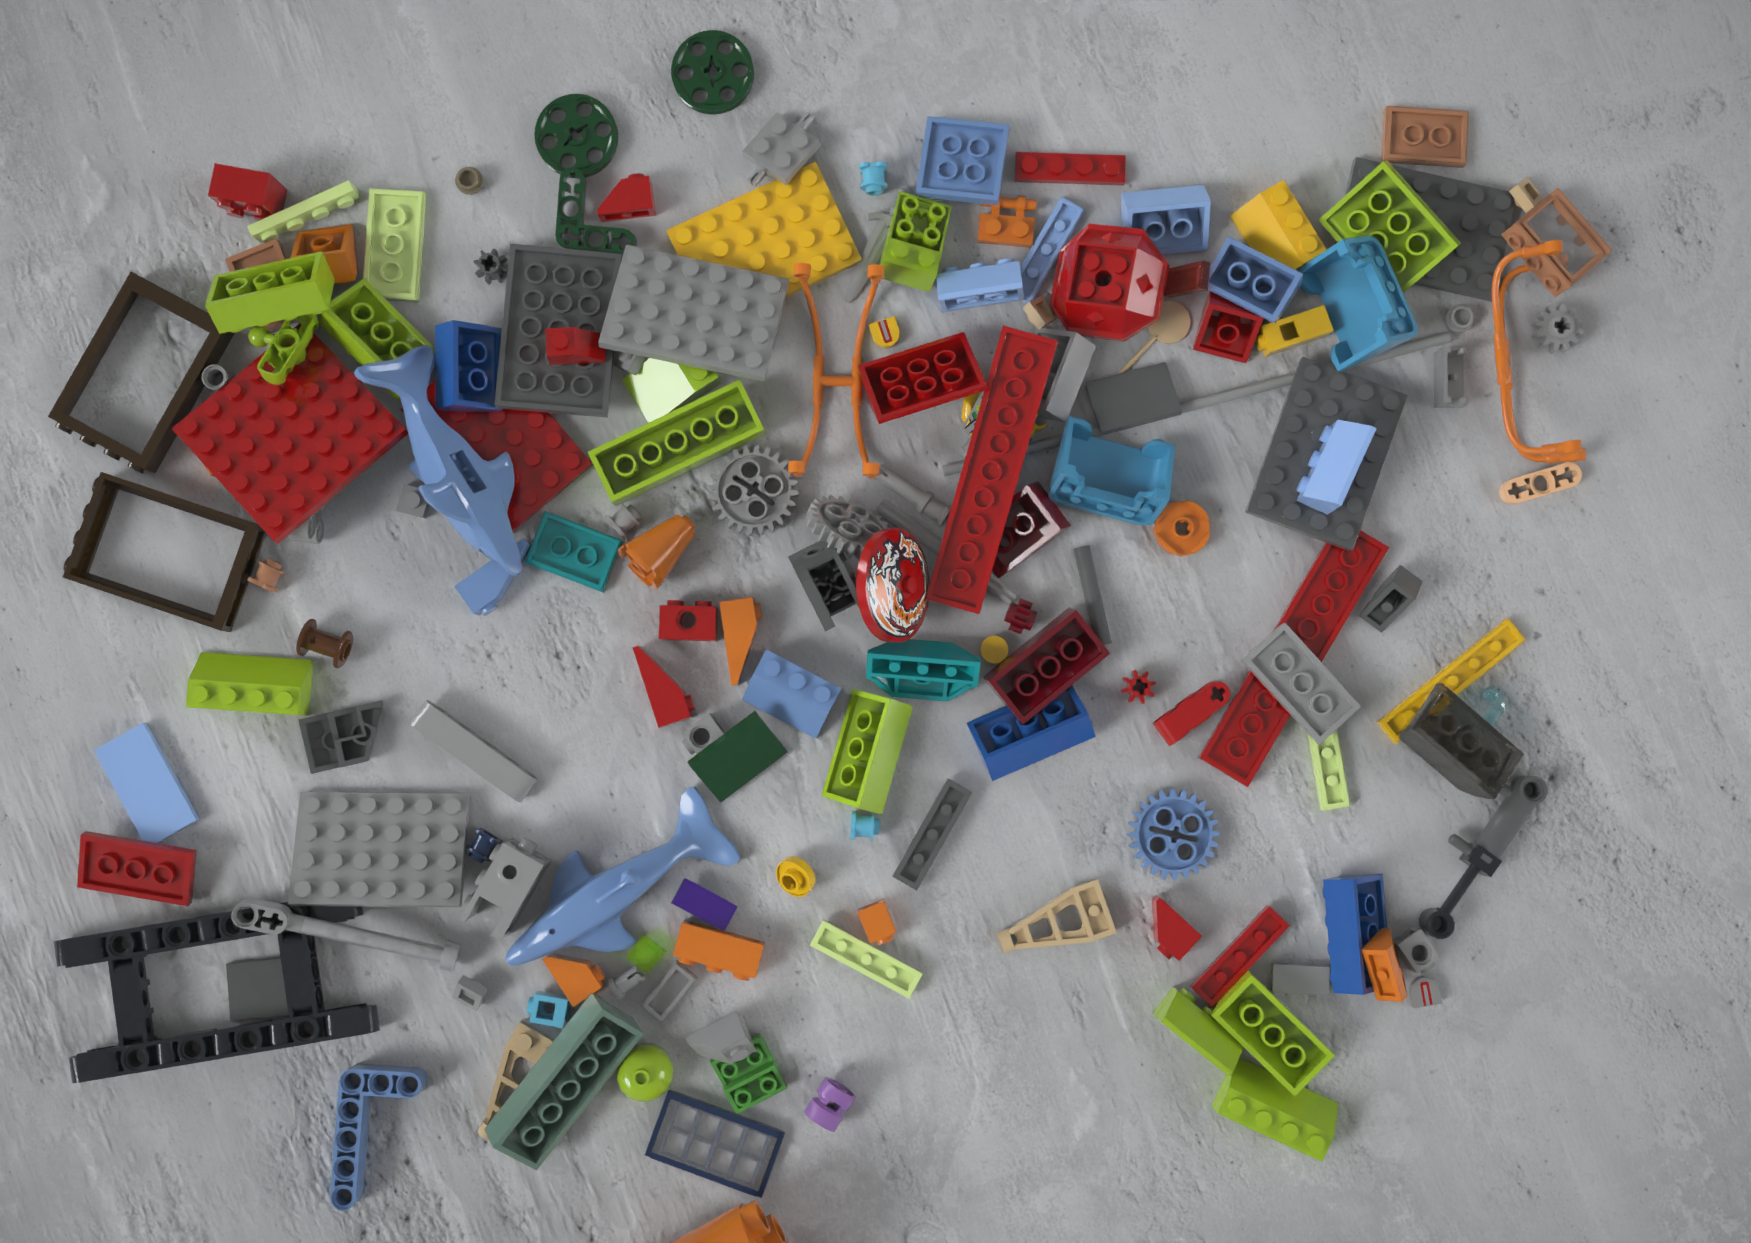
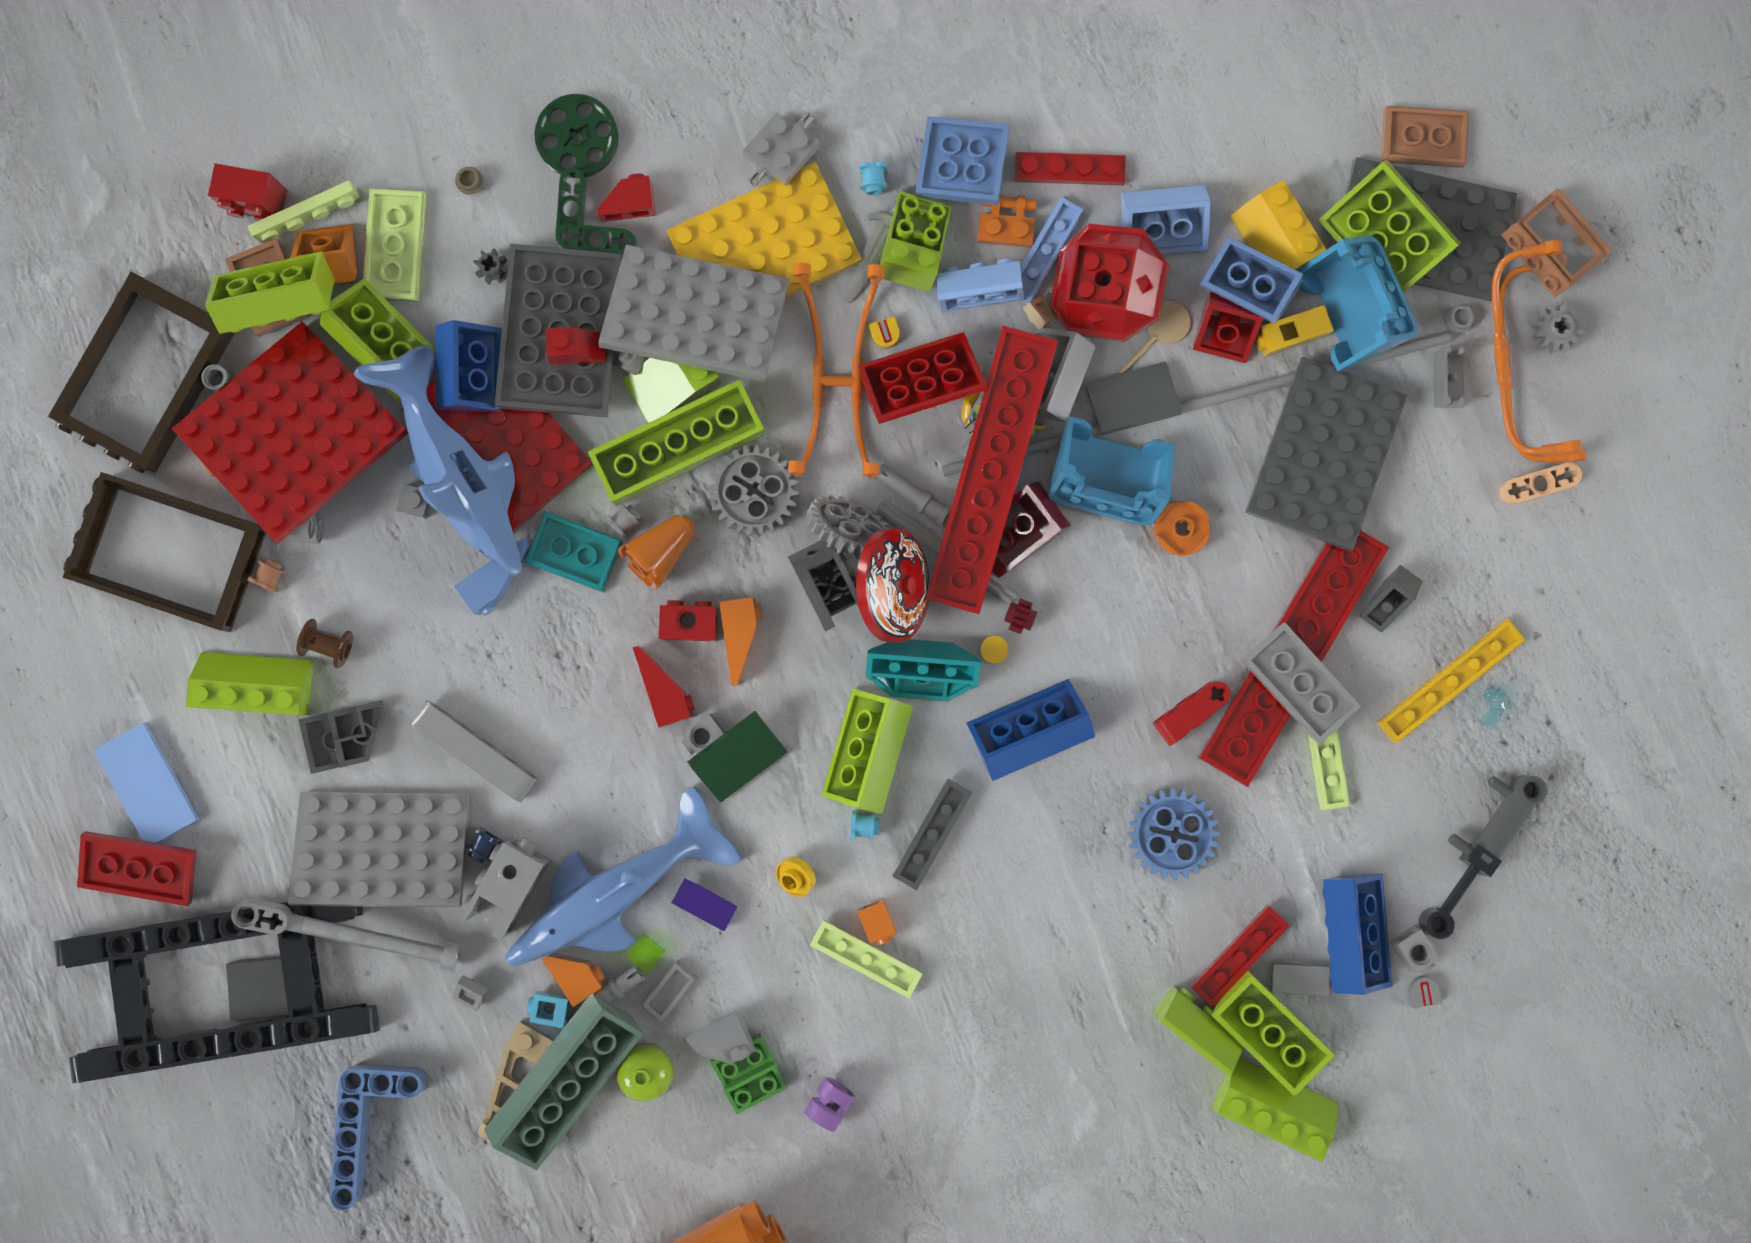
(285, 348): lime piece -> none
(715, 1143): clear piece -> none
(718, 950): orange brick -> none
(723, 78): dark green wedge -> none
(791, 694): medium blue slope -> none
(1046, 665): dark red slope -> none
(1092, 593): dark grey piece -> none
(1092, 911): tan plate -> none
(1135, 694): red gear -> none
(1172, 931): red slope -> none
(1187, 279): clear red tile -> none
(1334, 465): light blue slope -> none
(1384, 967): orange tile -> none
(1460, 744): clear smoke windscreen -> none
(1526, 195): tan plate -> none

